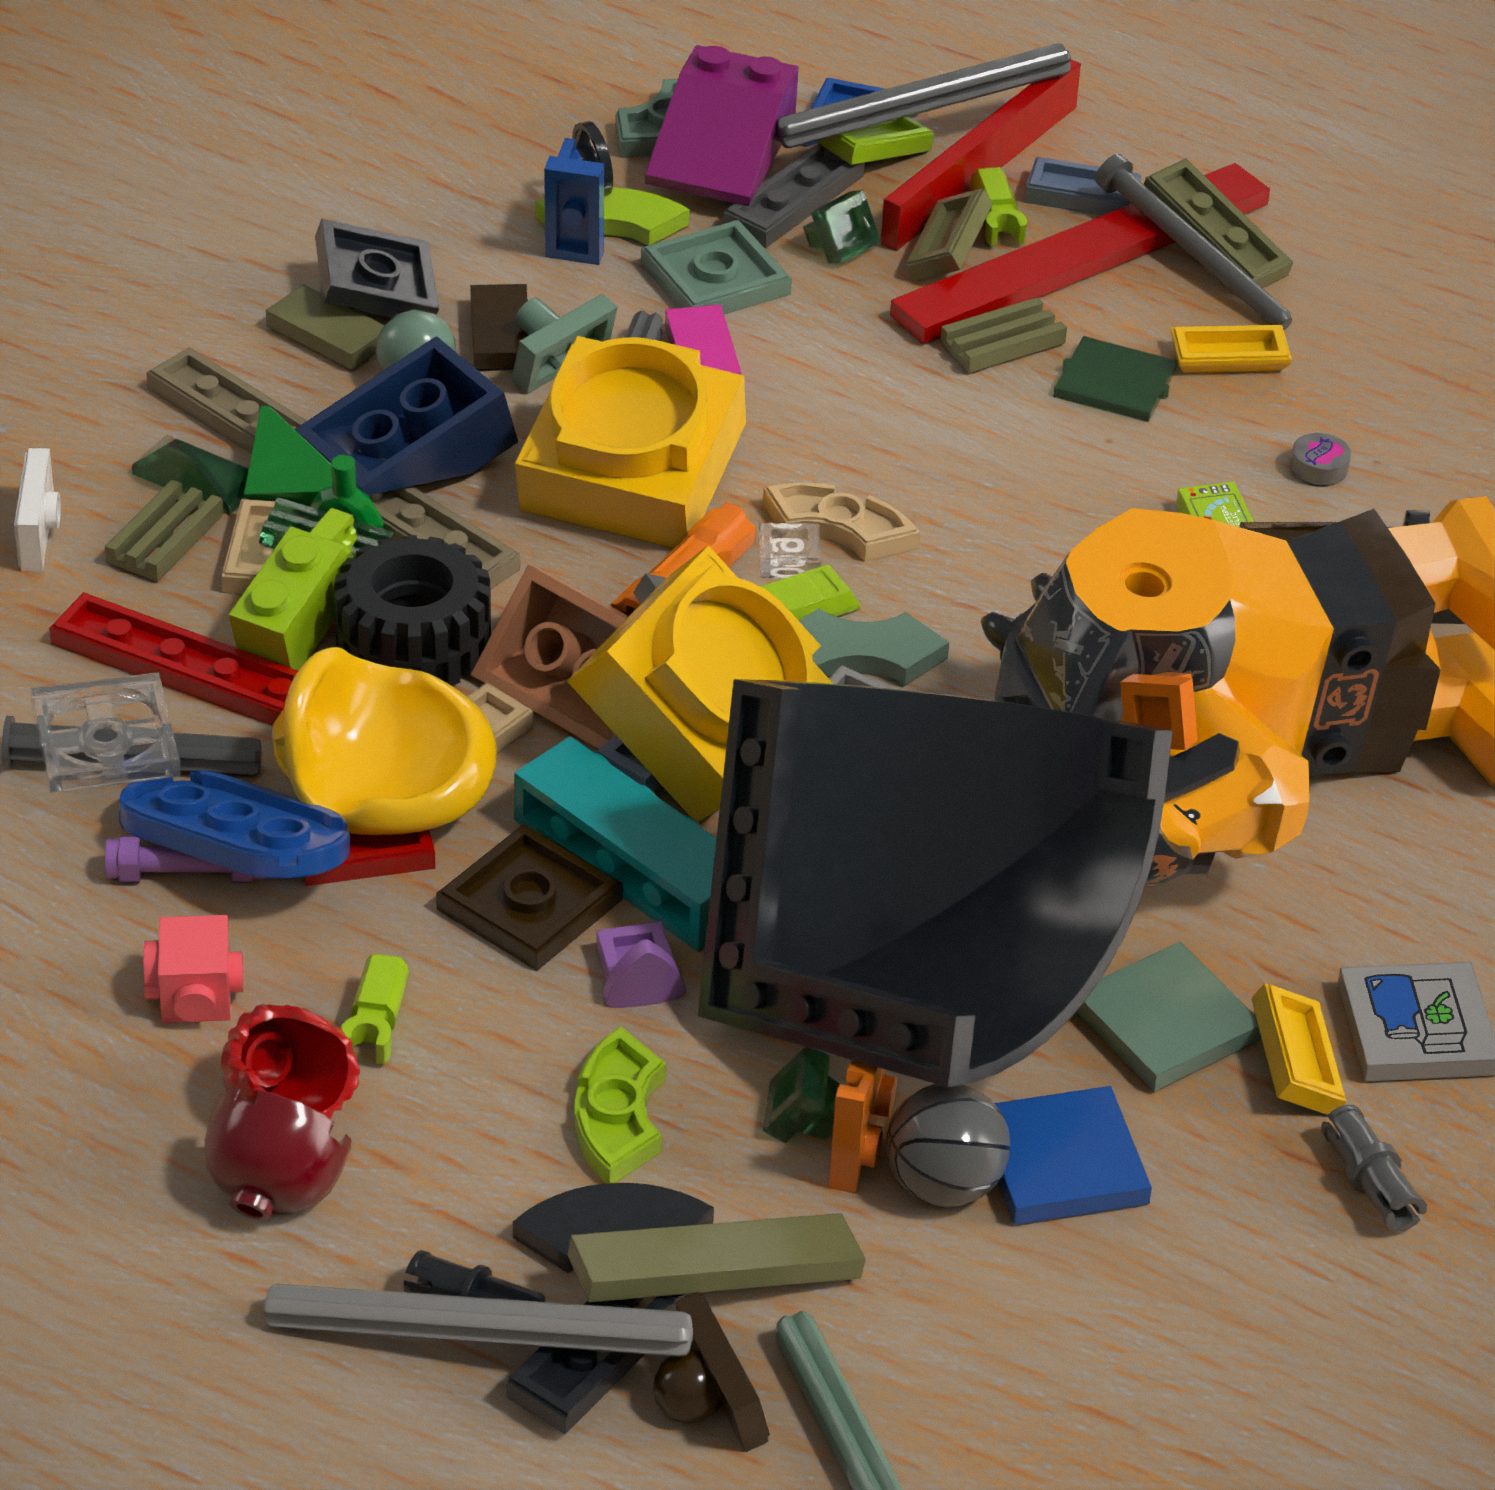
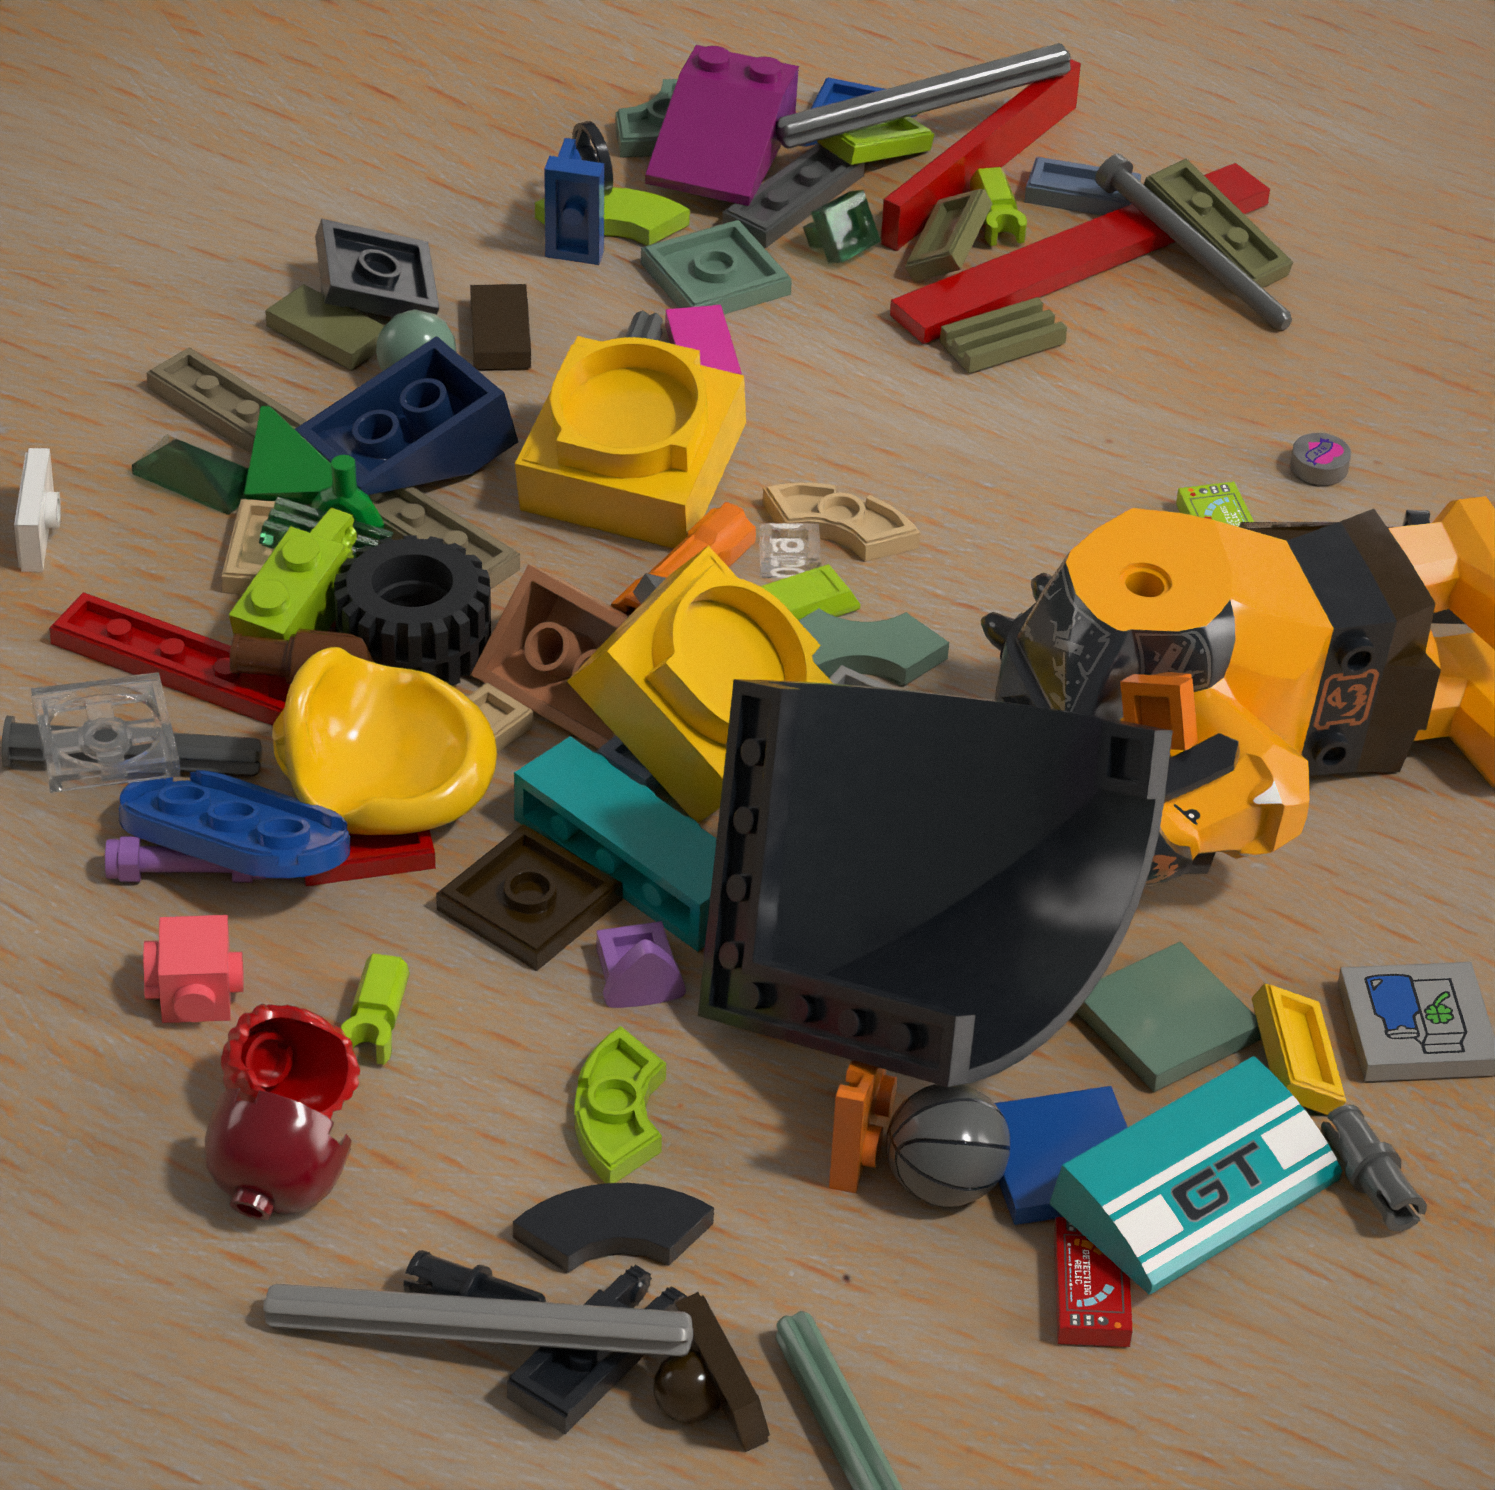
(155, 528): olive tile -> none
(286, 657): none -> reddish brown arm
(551, 337): sand green tile -> none
(715, 1257): olive tile -> none
(801, 1098): clear green tile -> none
(1090, 1292): none -> red tile
(1115, 378): clear green piece -> none
(1196, 1175): none -> teal slope
(1231, 348): yellow tile -> none

